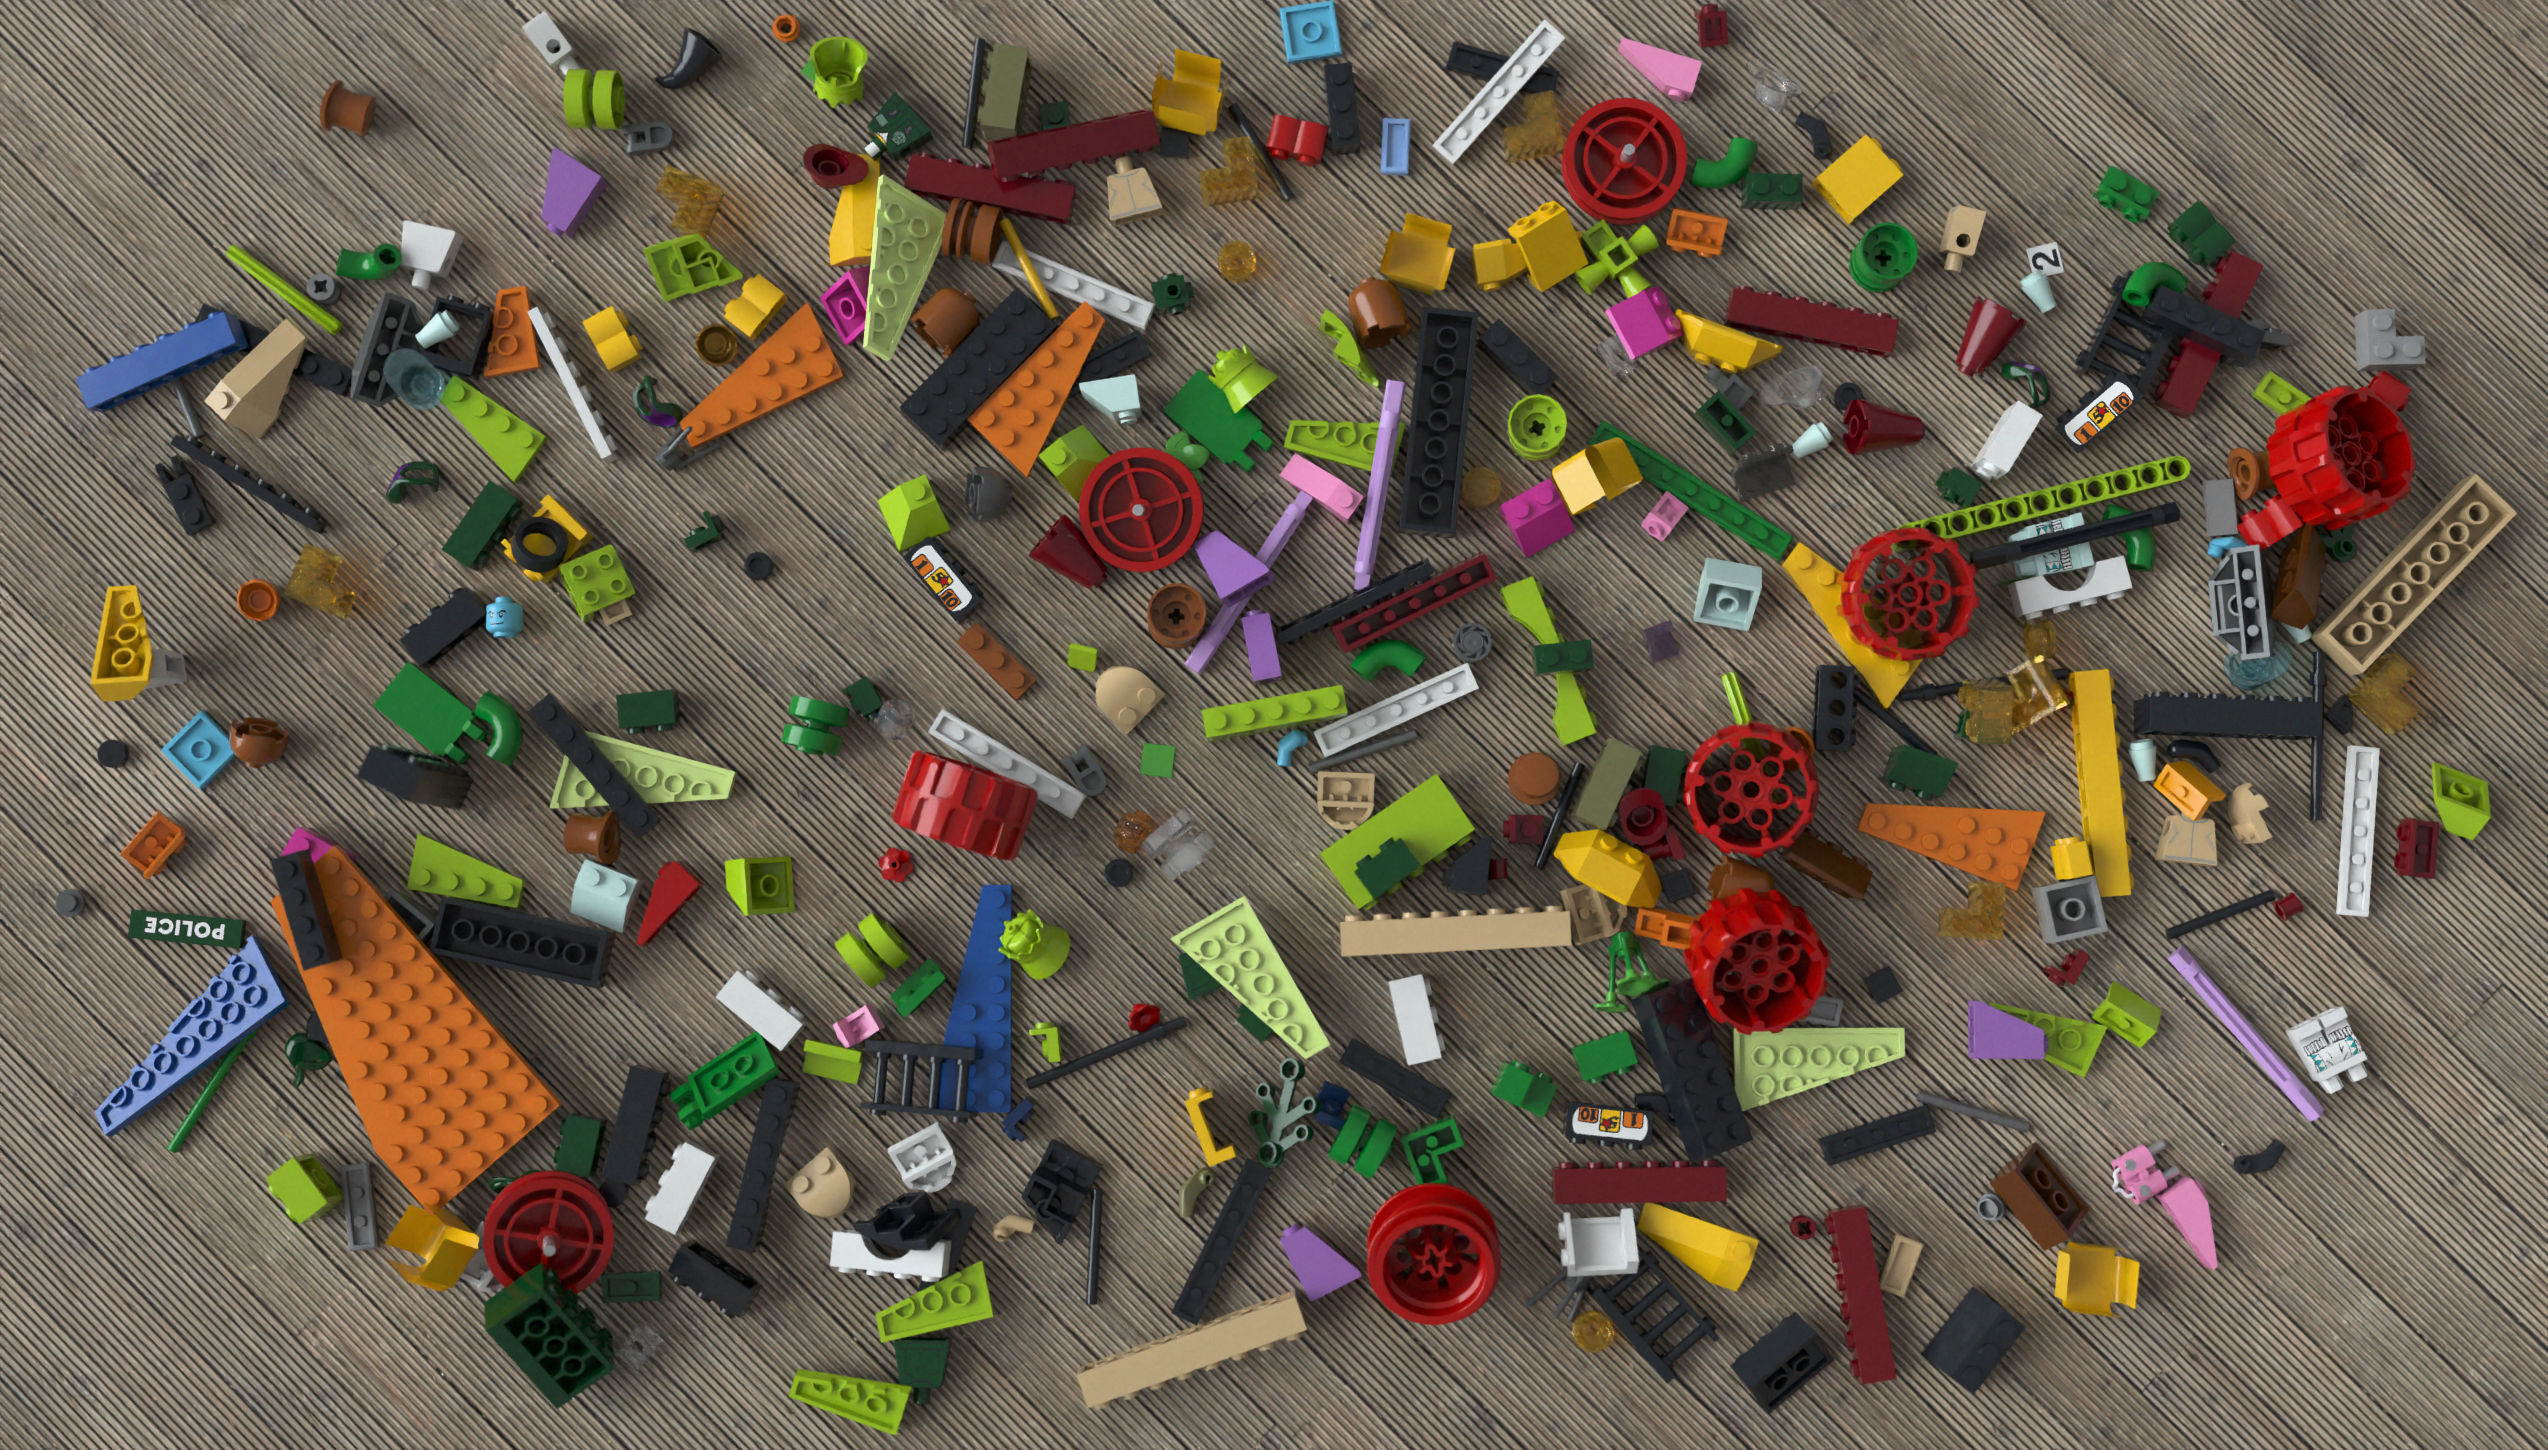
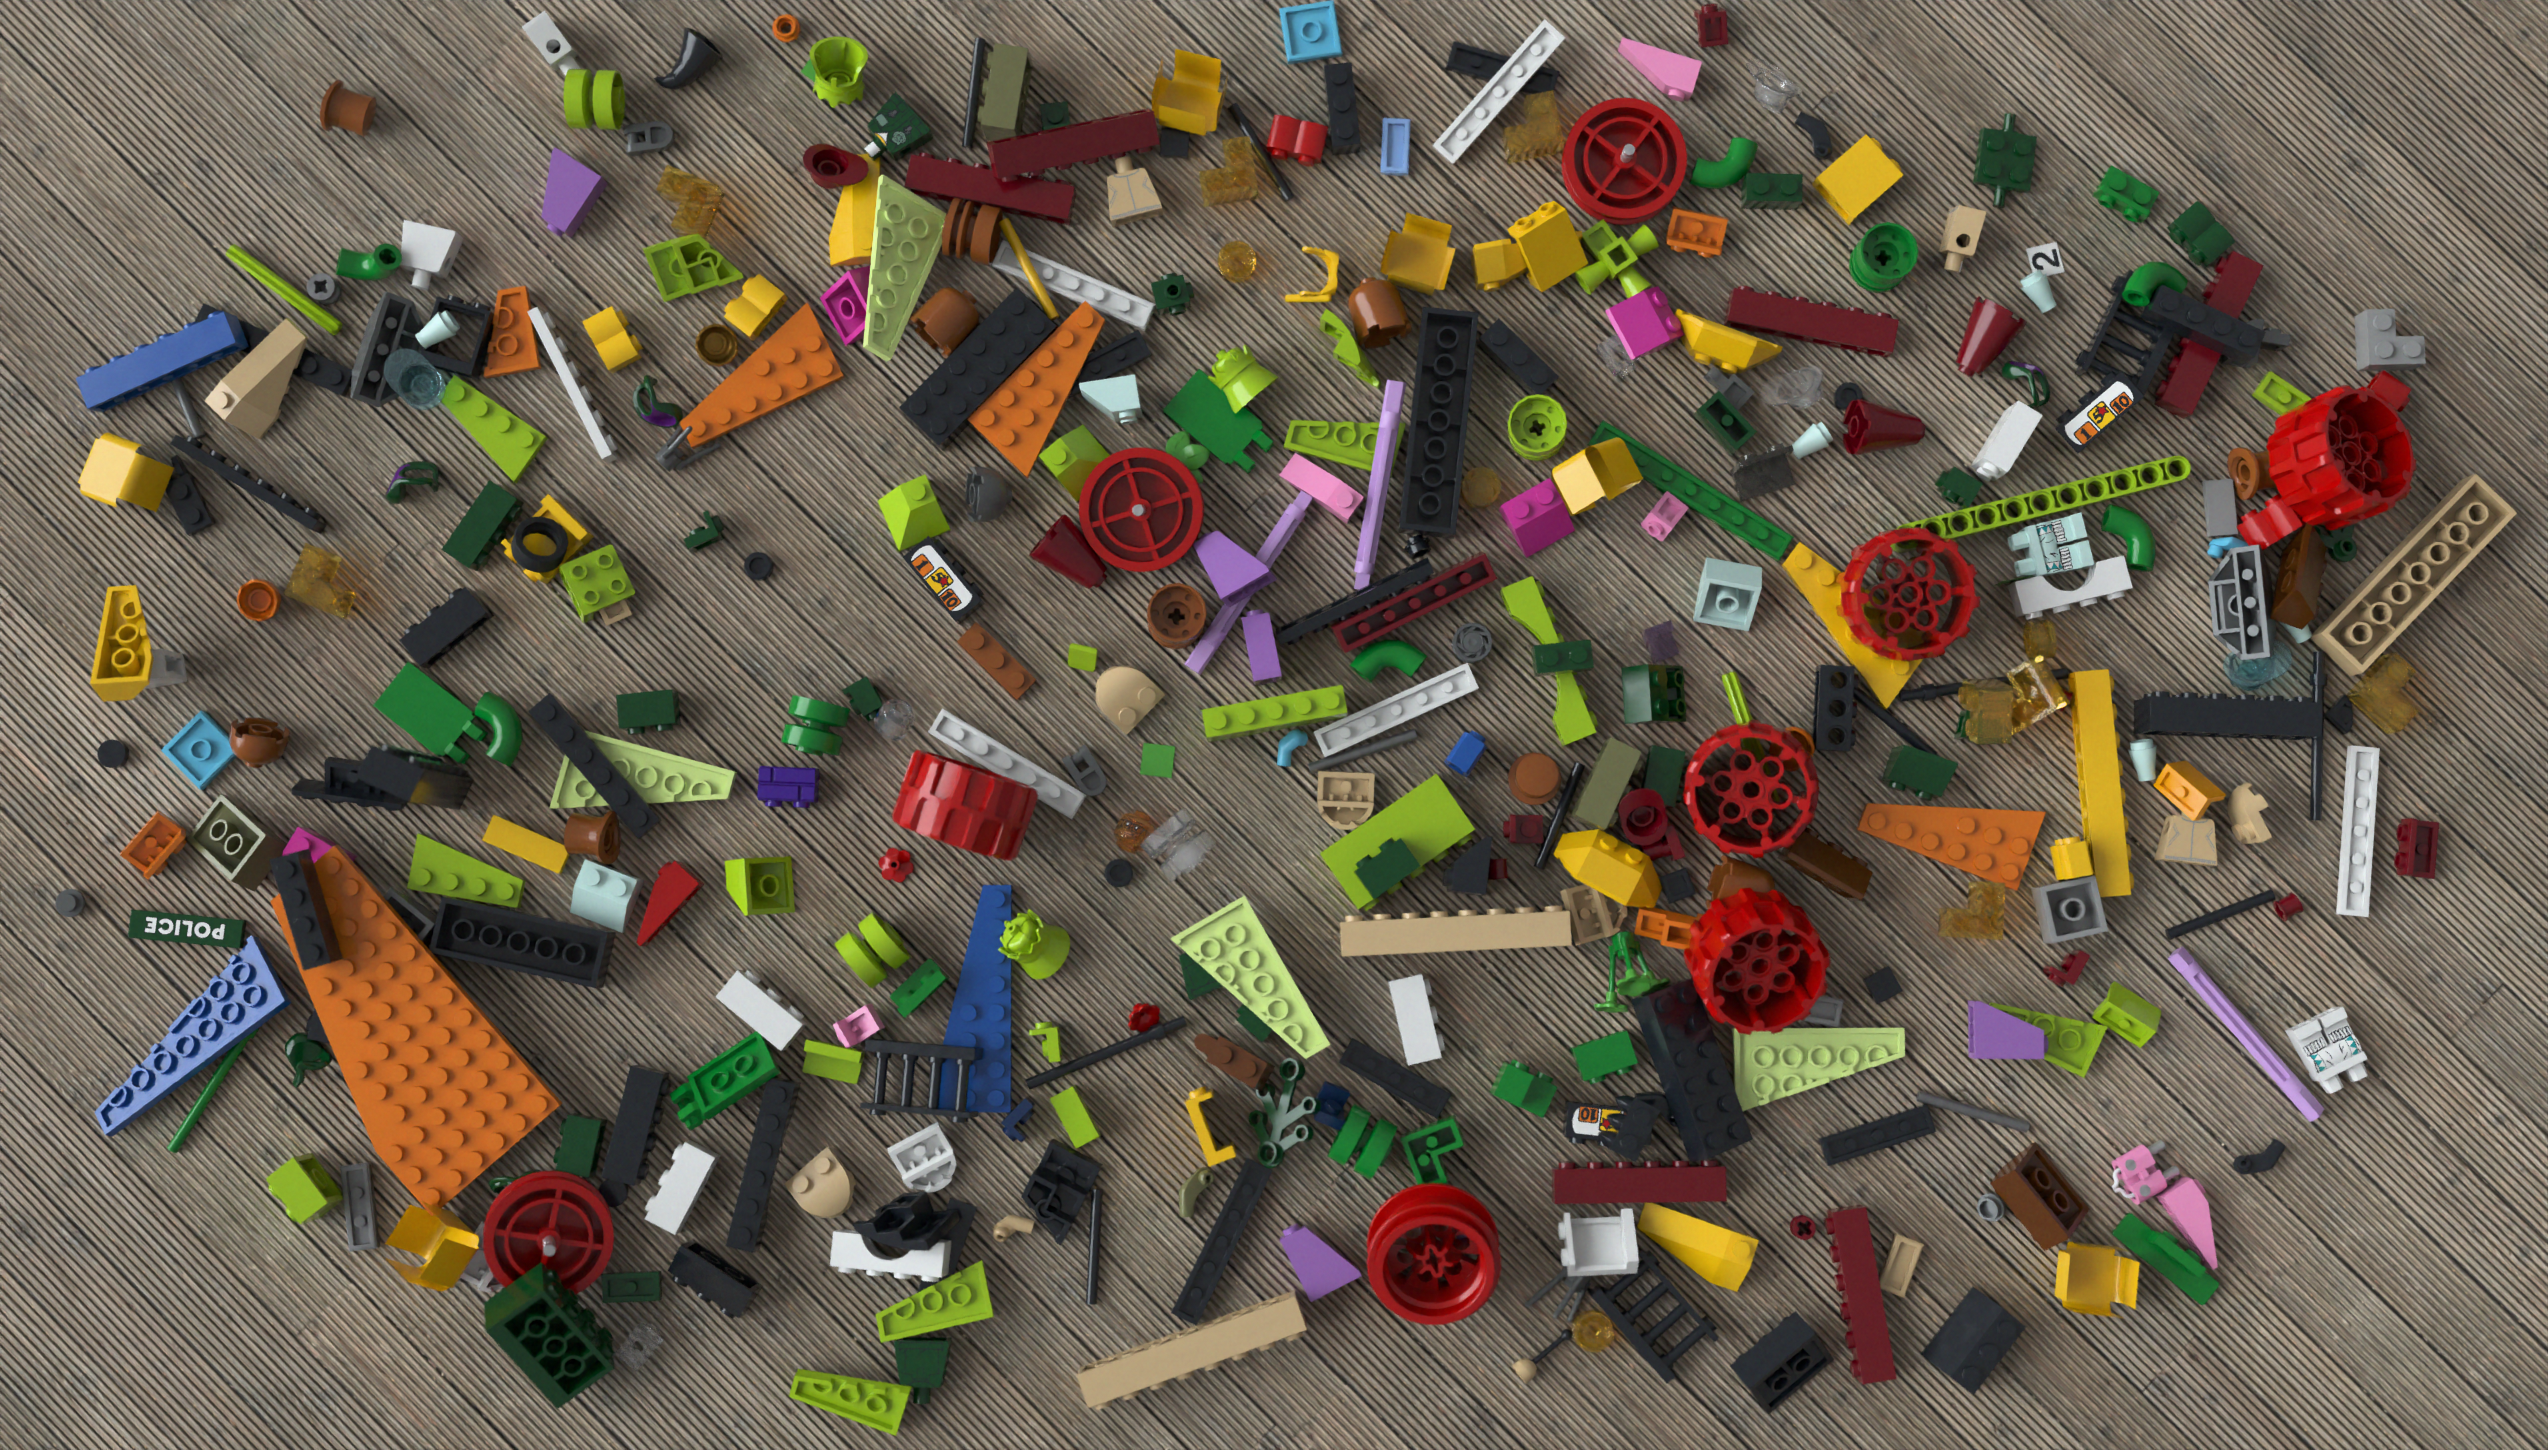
(119, 472): none -> yellow piece
(236, 843): none -> olive slope
(343, 786): none -> black bracket
(504, 618): medium azure head -> none
(526, 844): none -> yellow tile
(788, 785): none -> dark purple brick
(1075, 1116): none -> lime panel
(1235, 1060): none -> reddish brown brick
(1325, 295): none -> yellow helmet
(1417, 546): none -> black plate
(1466, 753): none -> blue brick
(1527, 1368): none -> hinge
(1631, 1128): none -> black plate
(1653, 694): none -> dark green slope
(2004, 160): none -> dark green plate
(2073, 536): black piece -> none
(2167, 1258): none -> green bracket
(2196, 751): black arm -> none
(2460, 801): lime slope -> none

